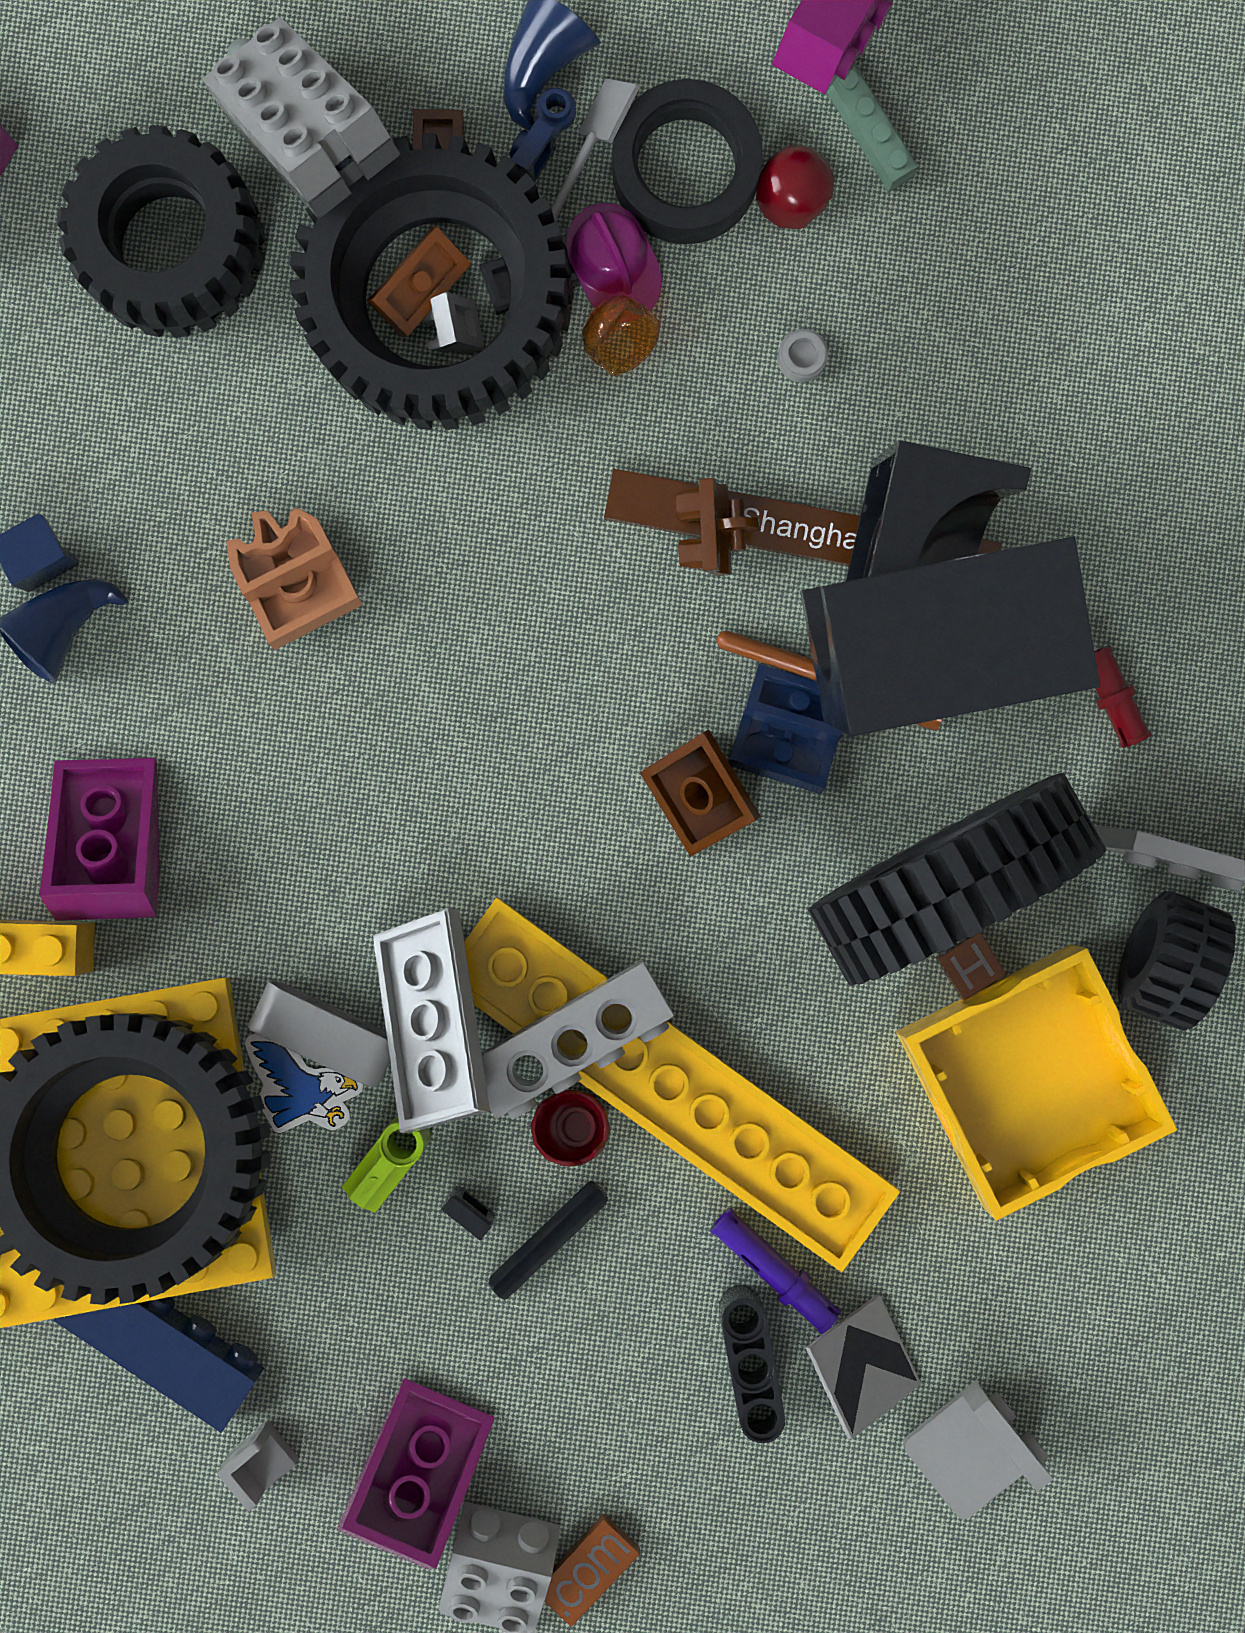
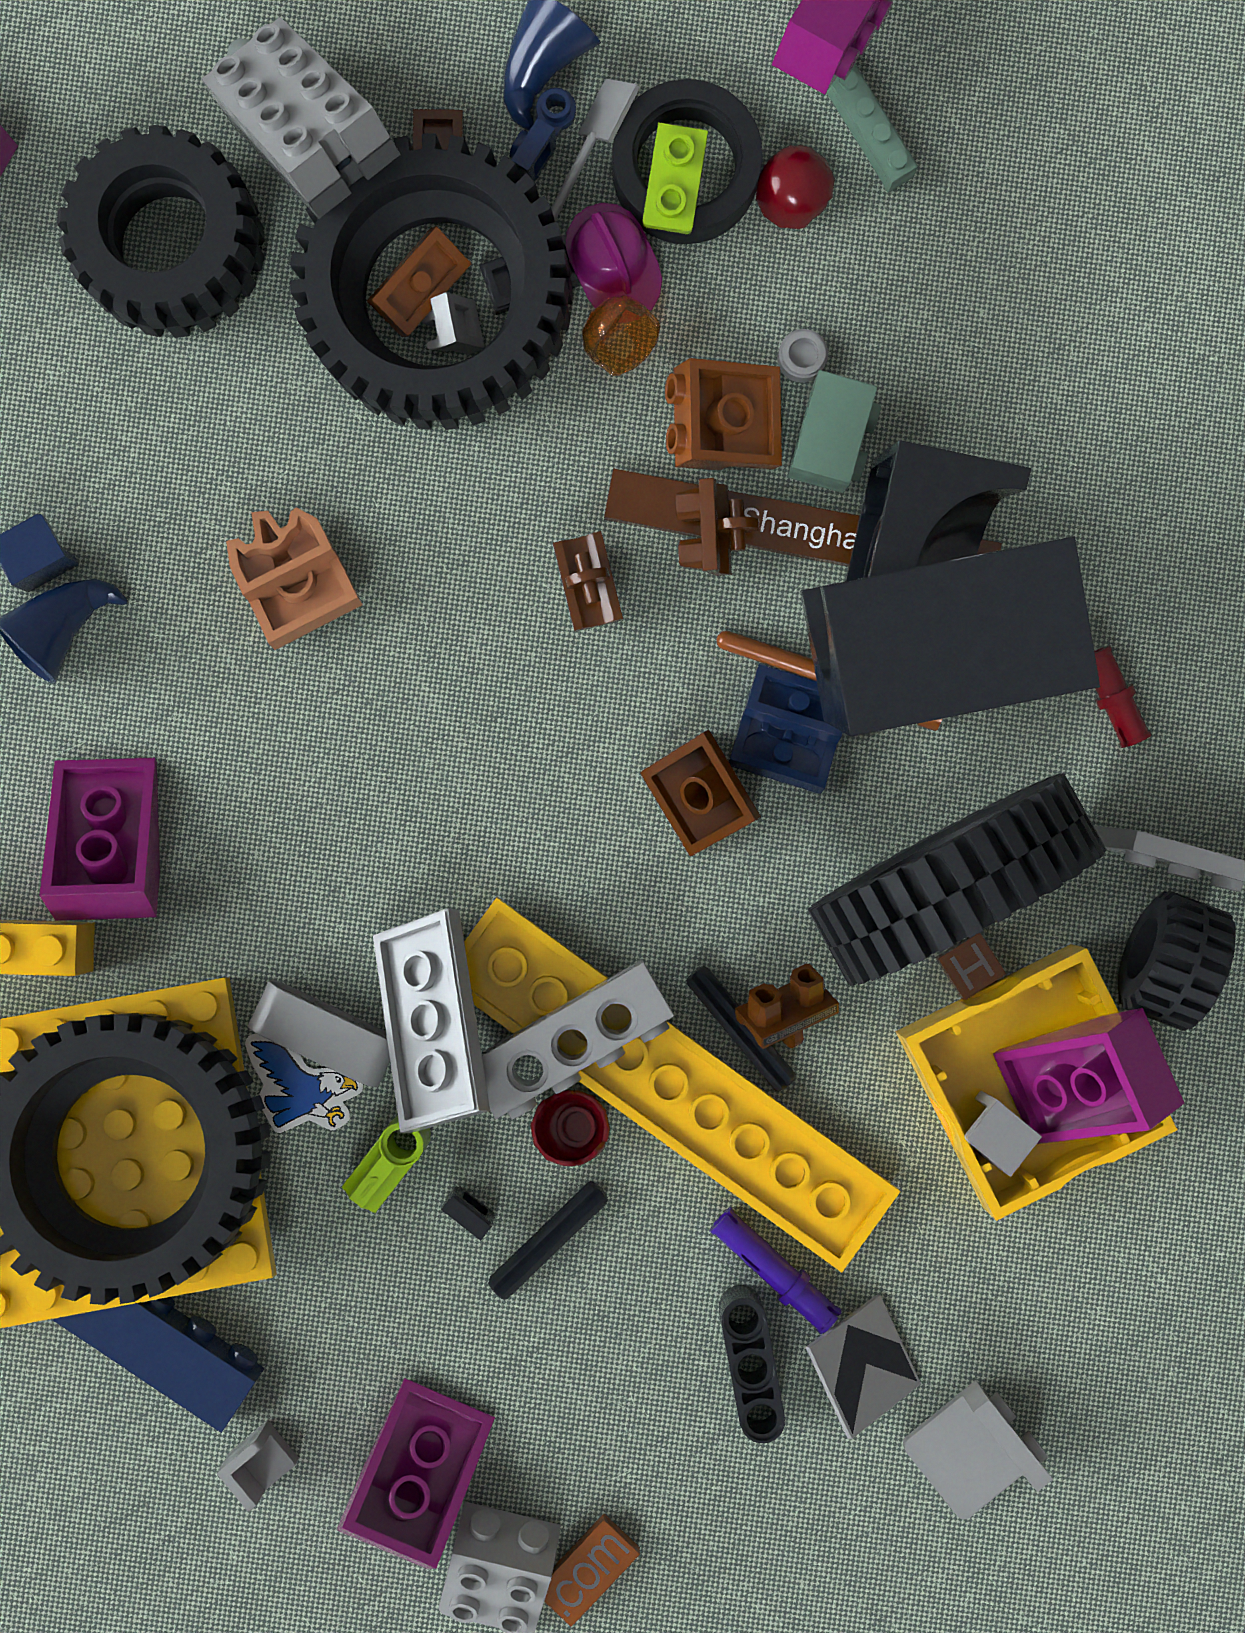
(588, 581): none -> reddish brown hips
(674, 178): none -> lime bracket
(722, 1008): none -> black axle
(724, 415): none -> dark orange plate
(786, 1011): none -> reddish brown hips
(833, 432): none -> sand green brick
(1001, 1135): none -> light grey panel
(1091, 1079): none -> magenta slope

